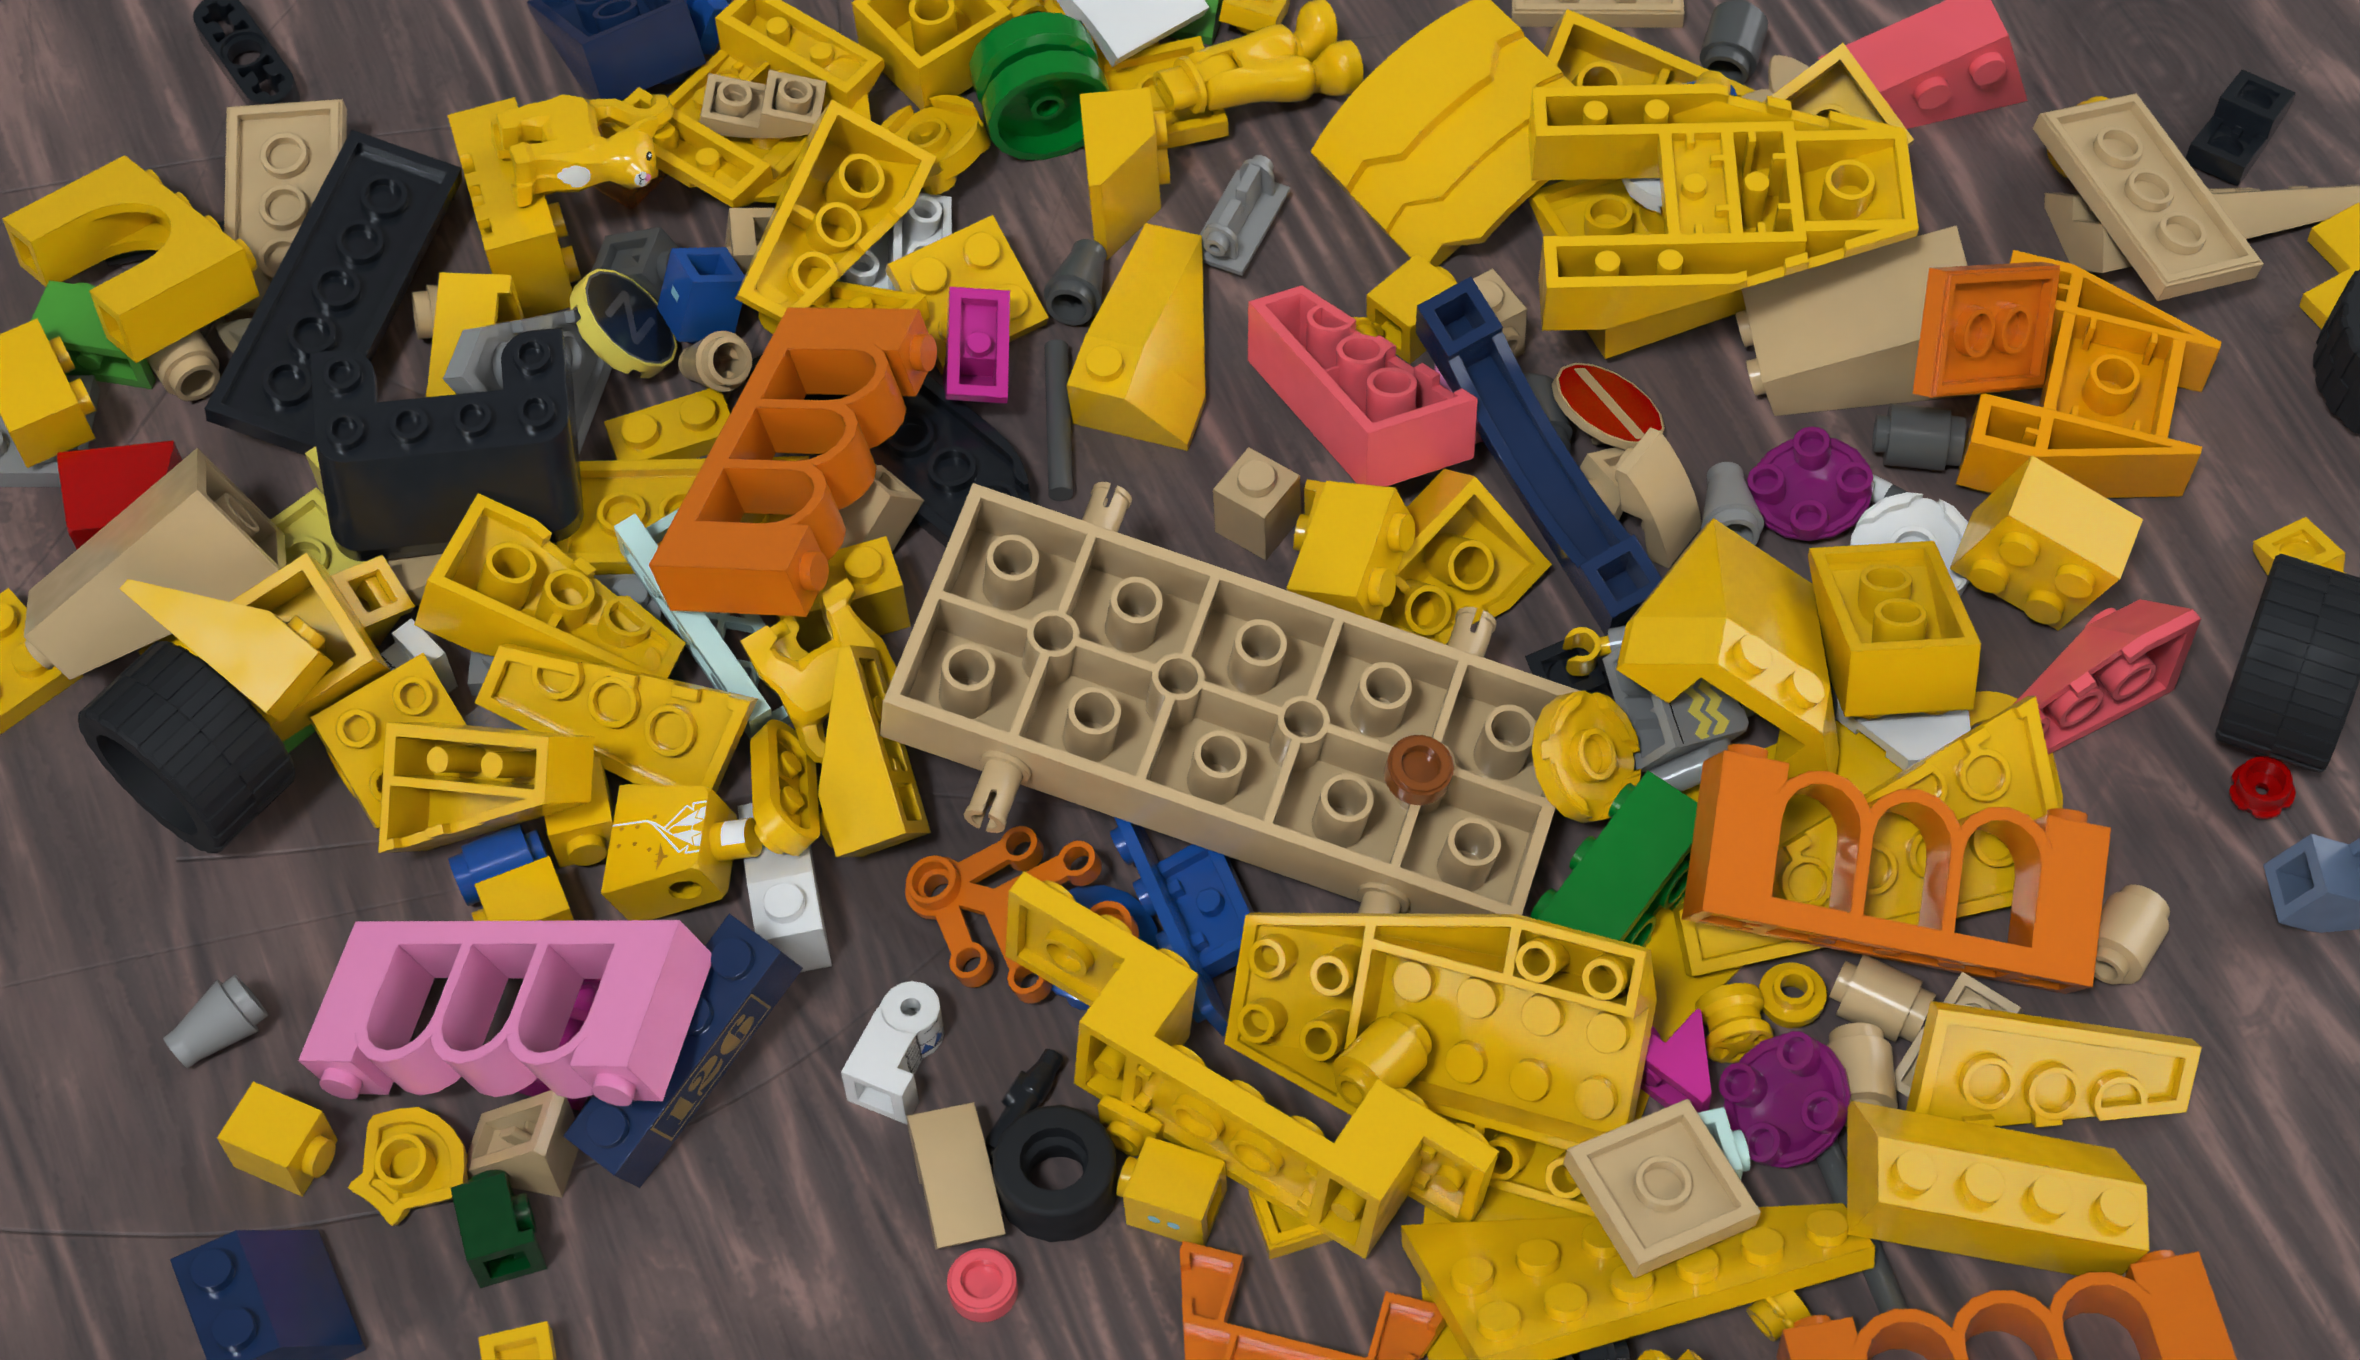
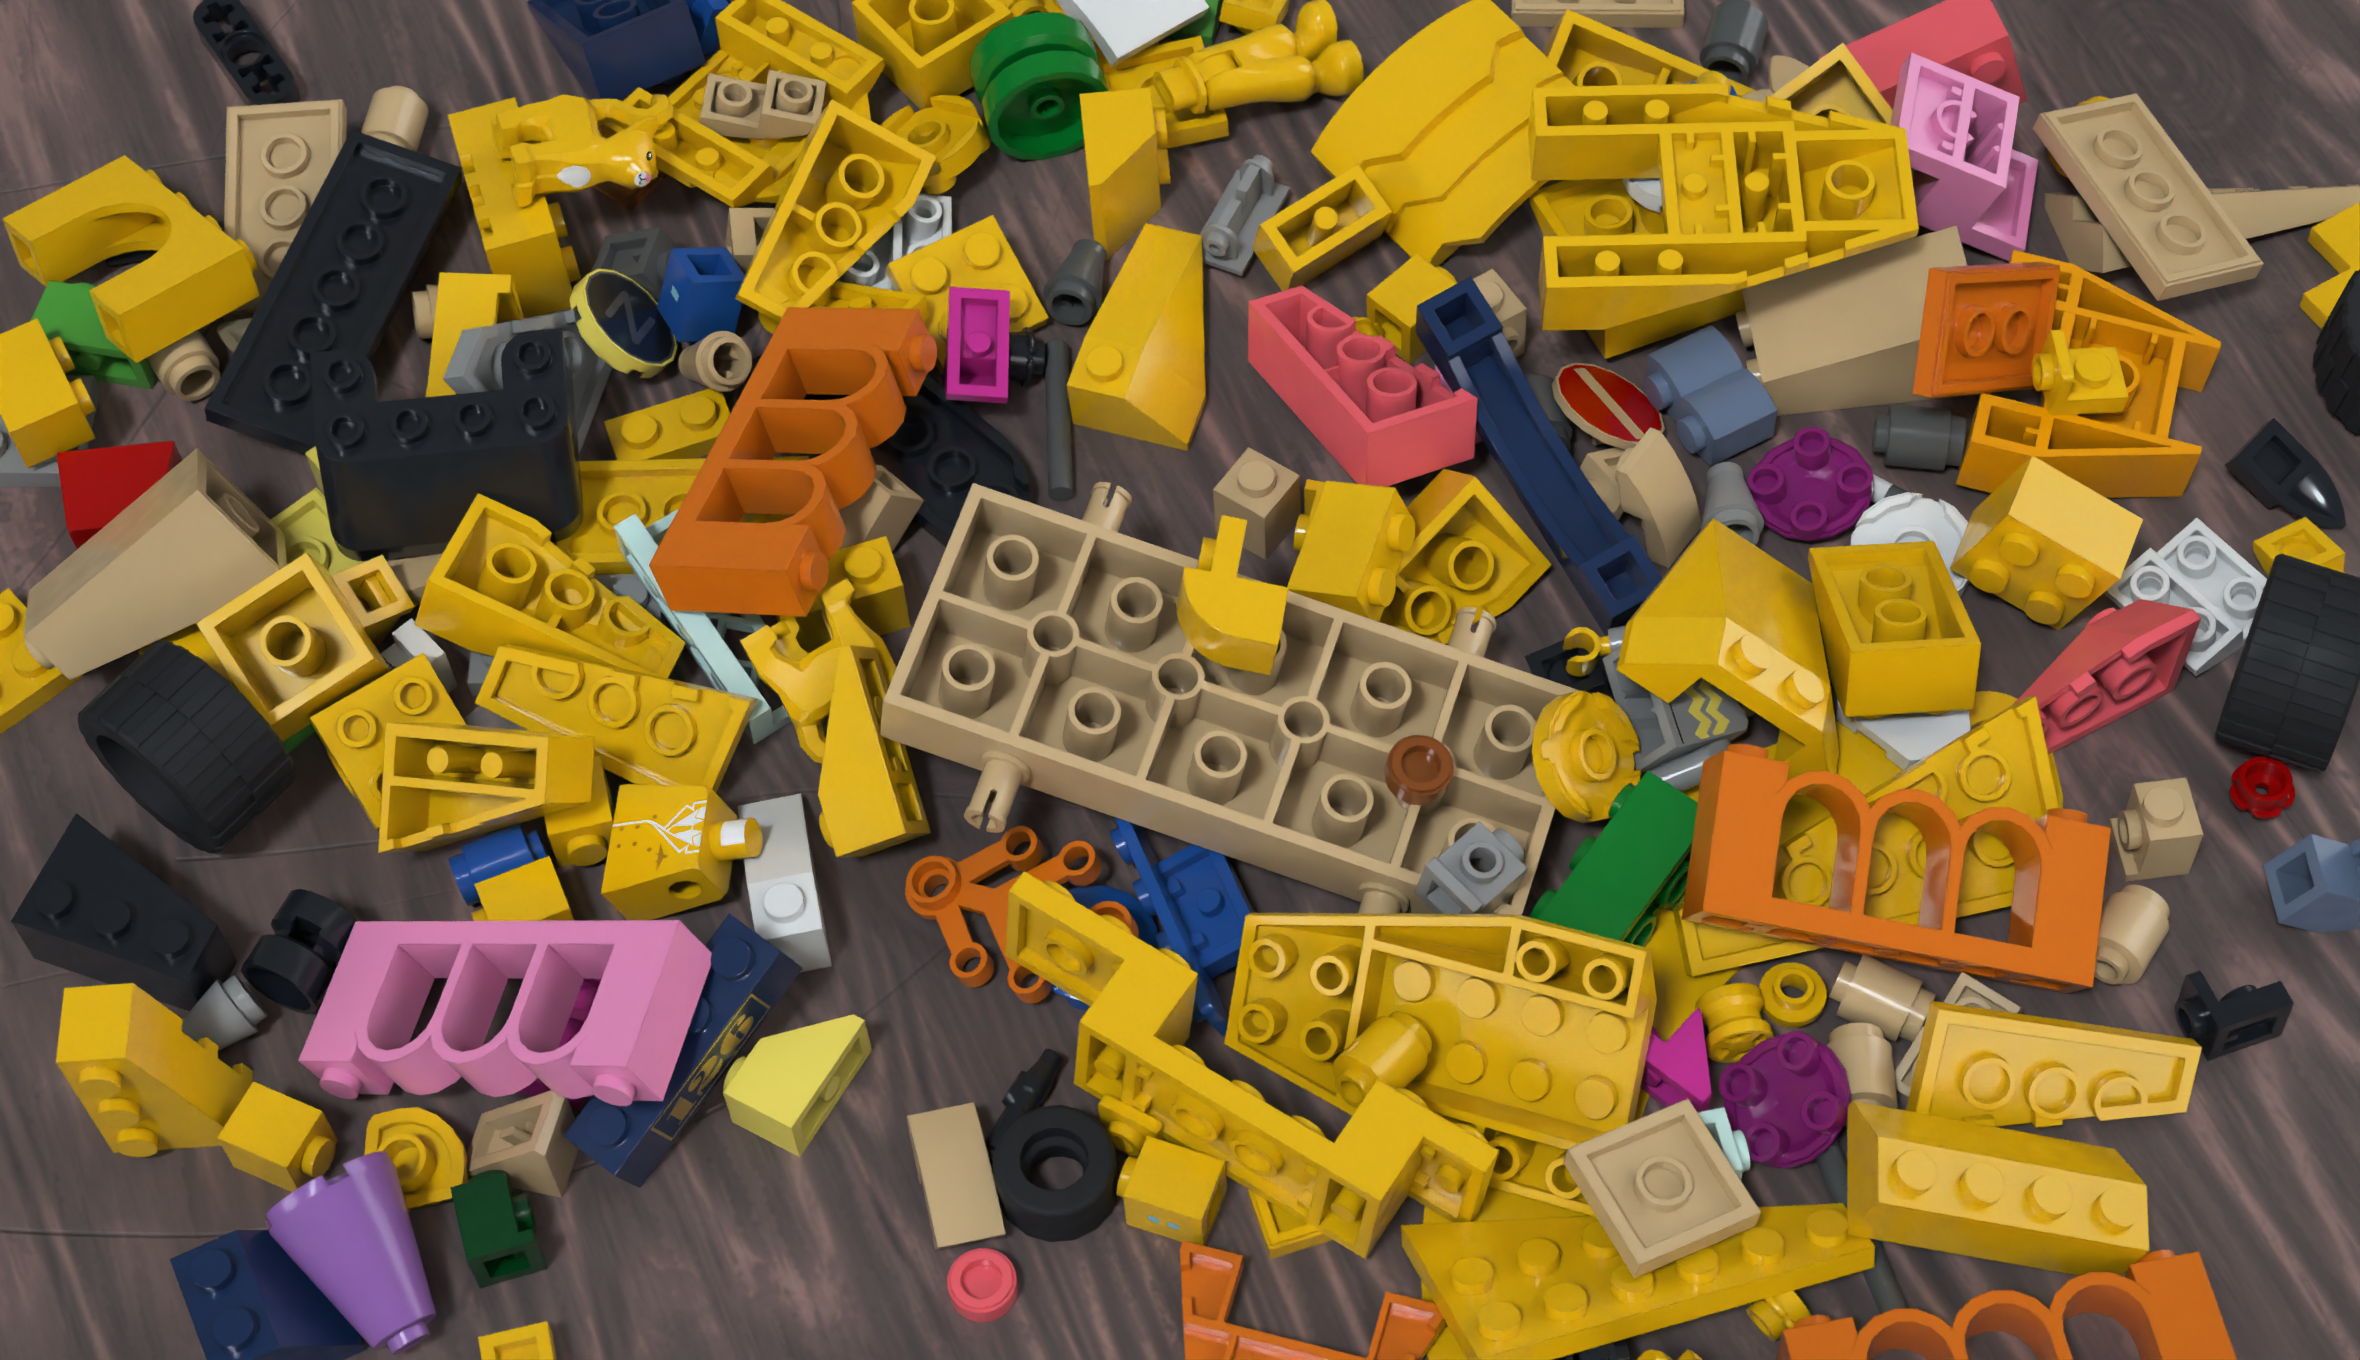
(119, 922): none -> black wedge
(142, 1074): none -> yellow wedge
(245, 644): yellow slope -> none
(298, 959): none -> black wheel
(360, 1250): none -> medium lavender cone
(396, 117): none -> tan brick
(783, 790): yellow plate -> none
(795, 1080): none -> light yellow slope
(891, 1048): white leg -> none
(1025, 356): none -> black plate
(1226, 615): none -> yellow brick
(1321, 229): none -> yellow brick
(1455, 887): none -> light grey brick
(1709, 395): none -> sand blue brick
(1964, 156): none -> bright pink bracket
(2078, 378): none -> yellow bracket
(2157, 831): none -> tan brick
(2202, 575): none -> white slope
(2234, 1022): none -> black bracket
(2240, 127): black slope -> none
(2286, 474): none -> black plate

